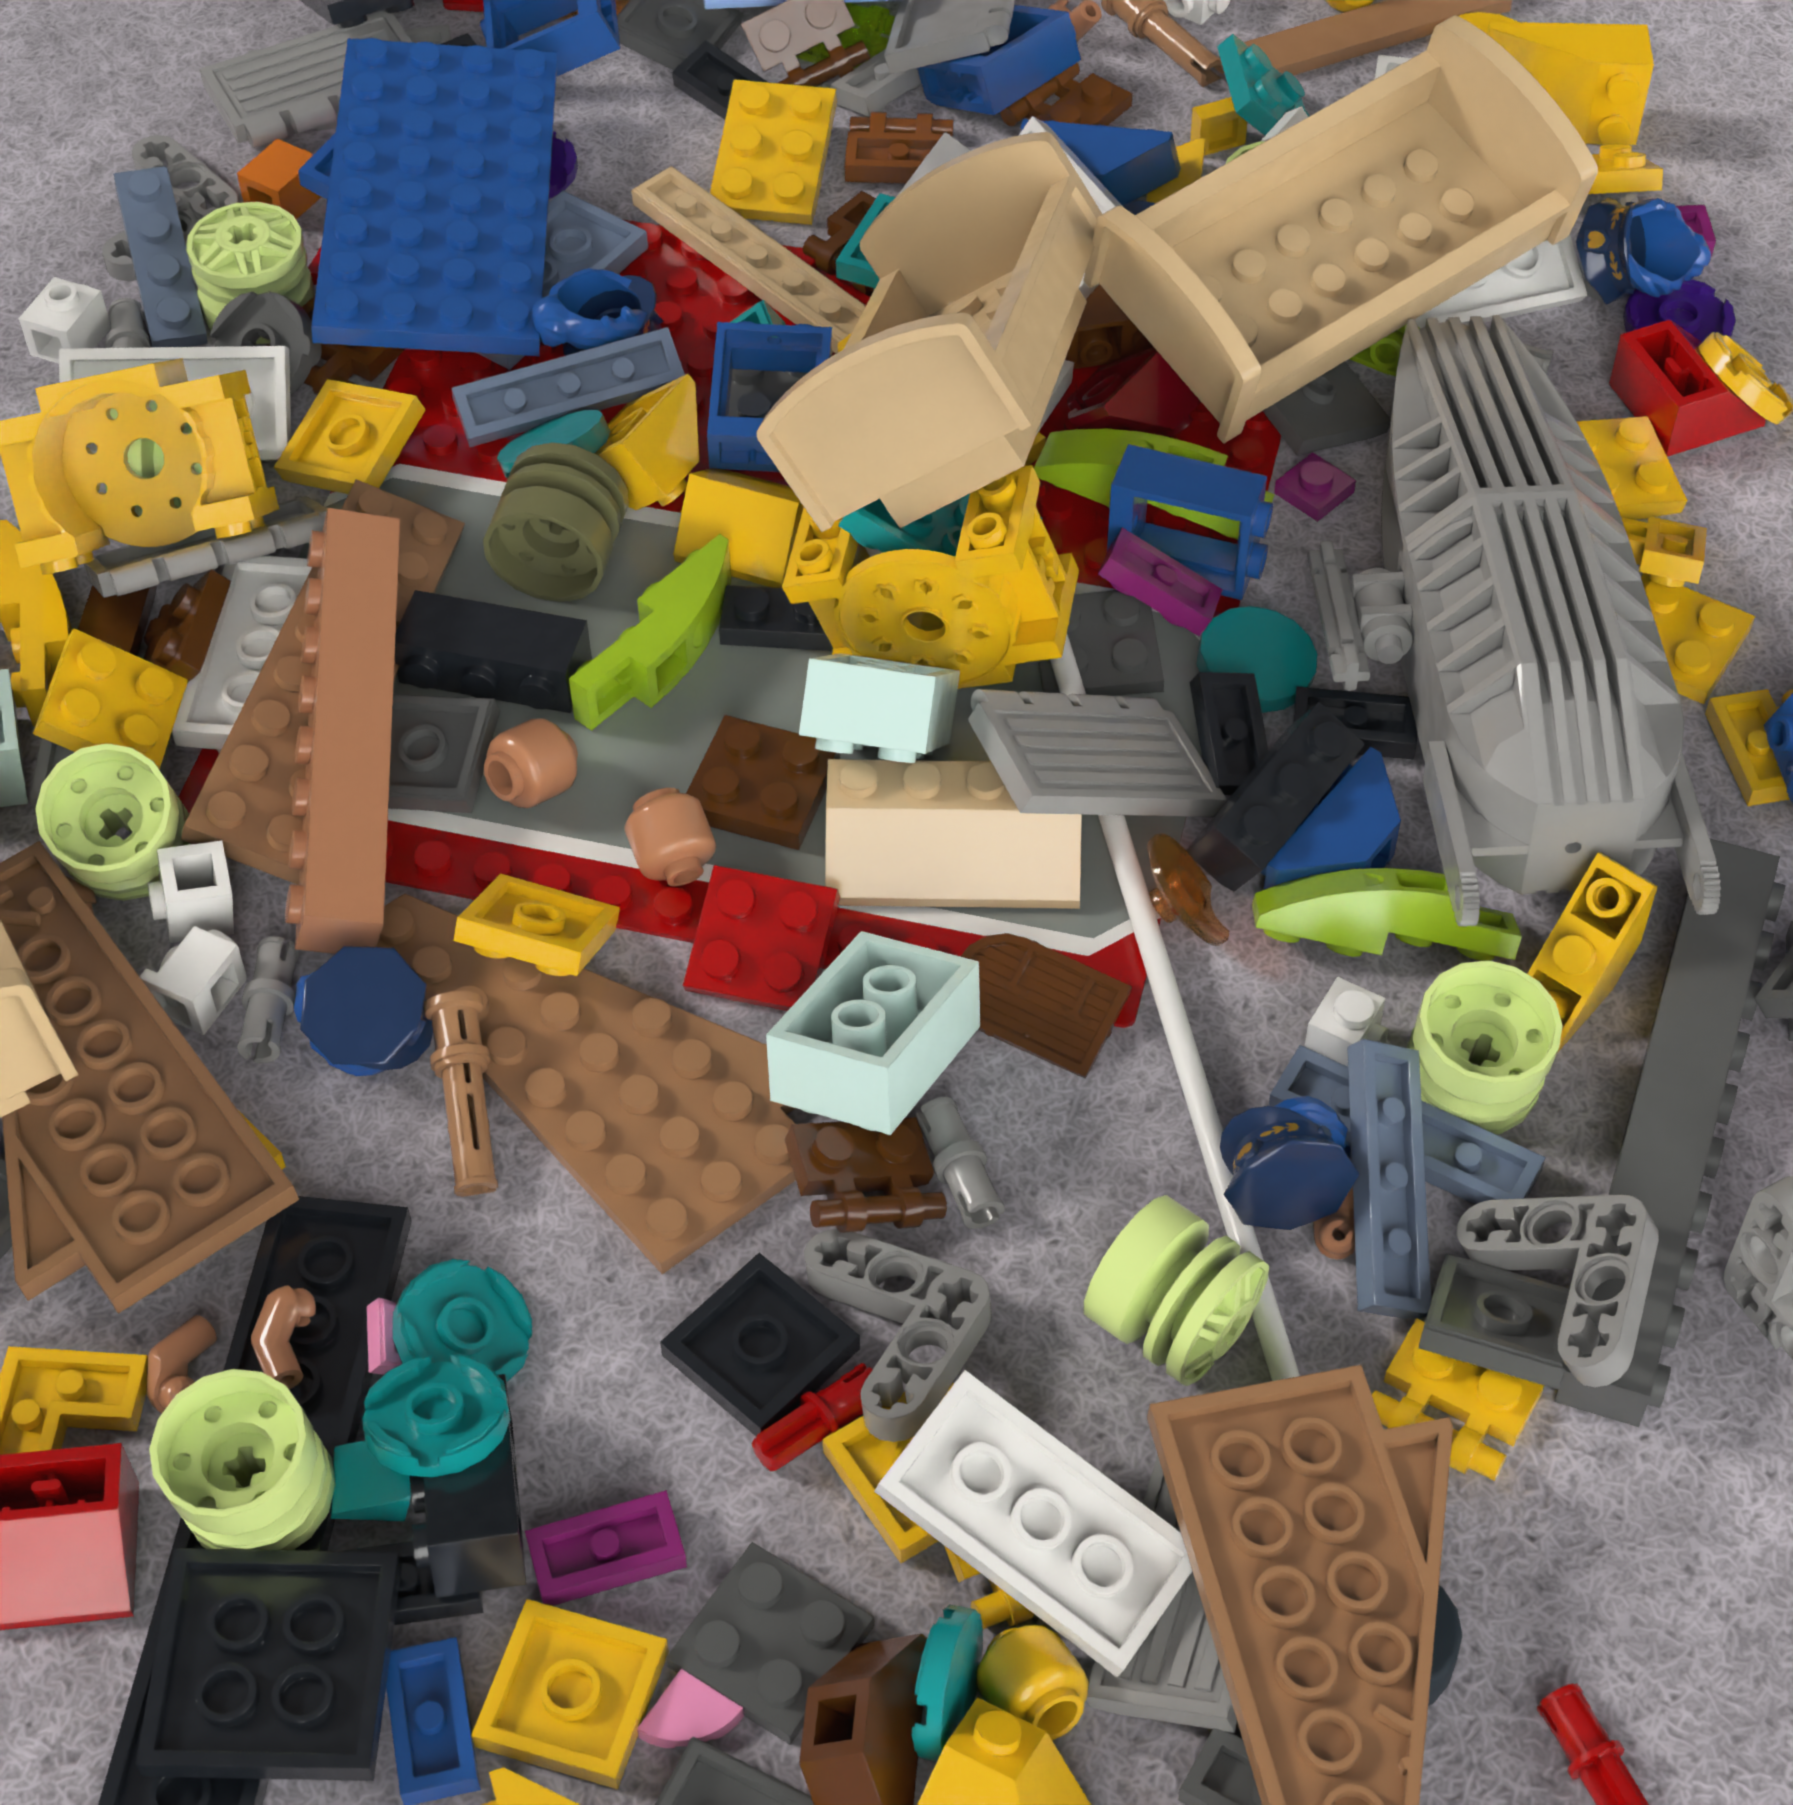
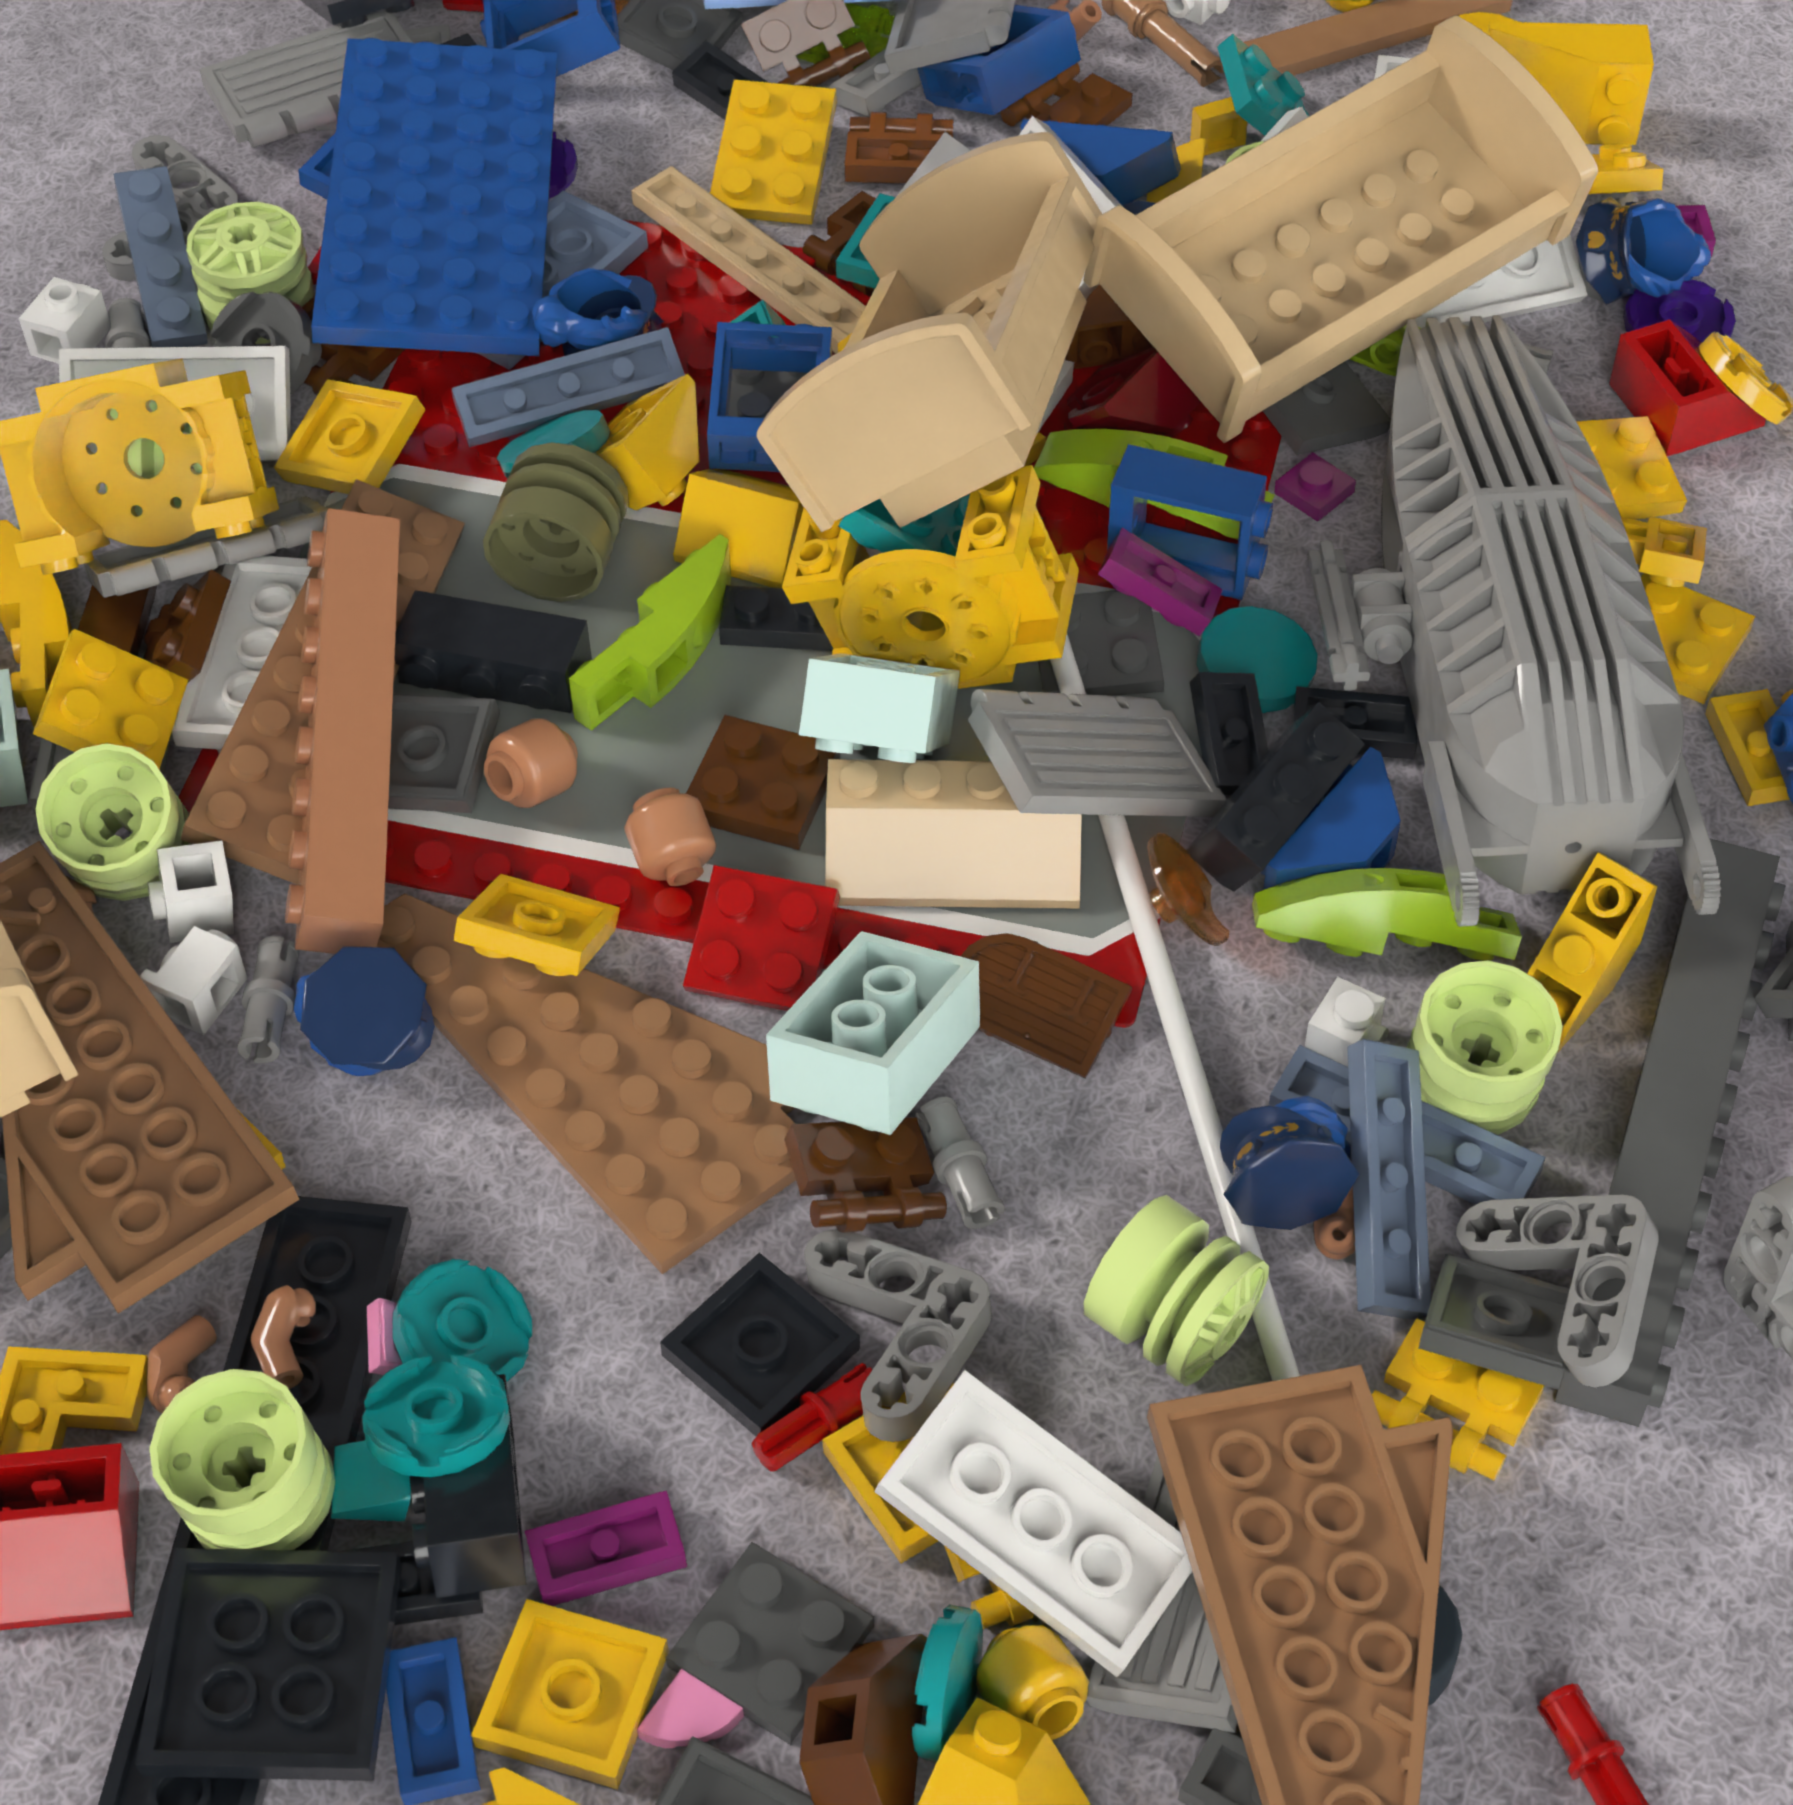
(275, 178): orange brick -> none
(460, 1063): medium nougat pin -> none

